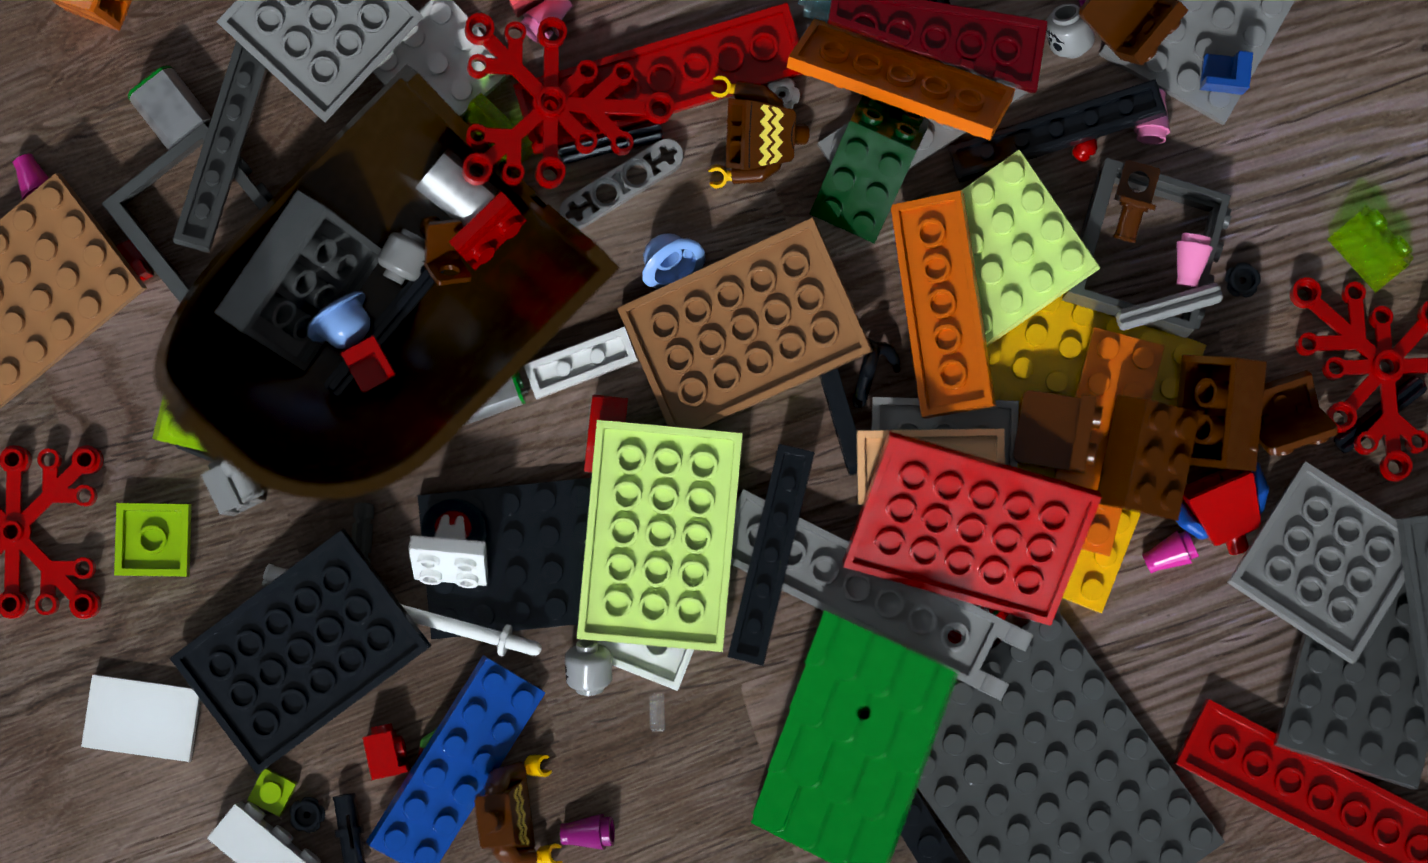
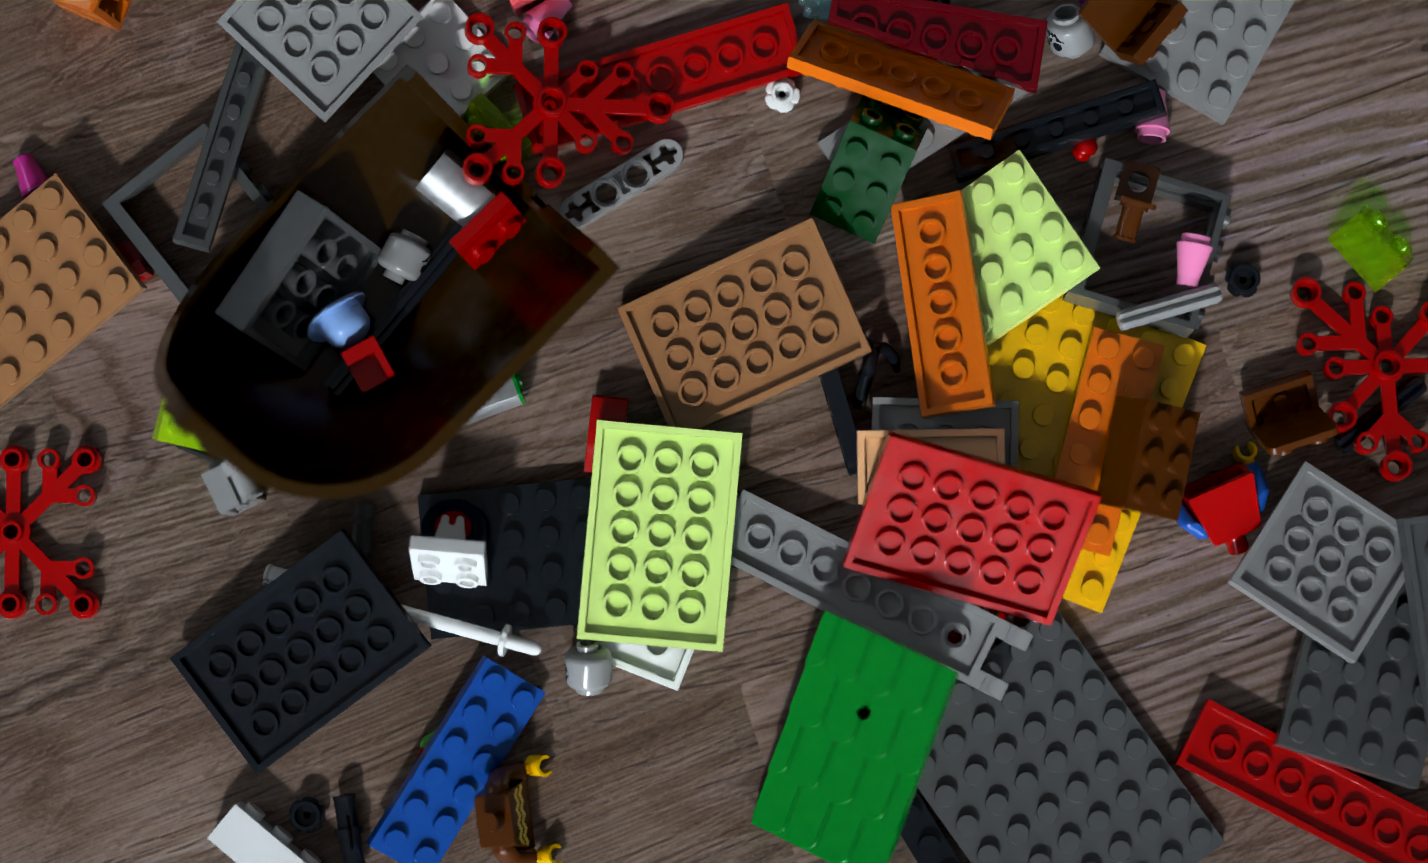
(141, 718): white tile -> none
(152, 539): lime plate -> none
(168, 106): flat silver piece -> none
(272, 792): lime plate -> none
(385, 752): red brick -> none
(440, 253): reddish brown bracket -> none
(580, 363): white plate -> none
(589, 832): magenta cone -> none
(641, 134): black axle -> none
(657, 712): clear tile -> none
(670, 259): light blue hat -> none
(758, 133): reddish brown torso -> none
(771, 555): black plate -> none
(1057, 431): reddish brown bracket -> none
(1171, 552): dark pink cone -> none
(1227, 73): blue panel -> none
(1230, 404): reddish brown brick -> none

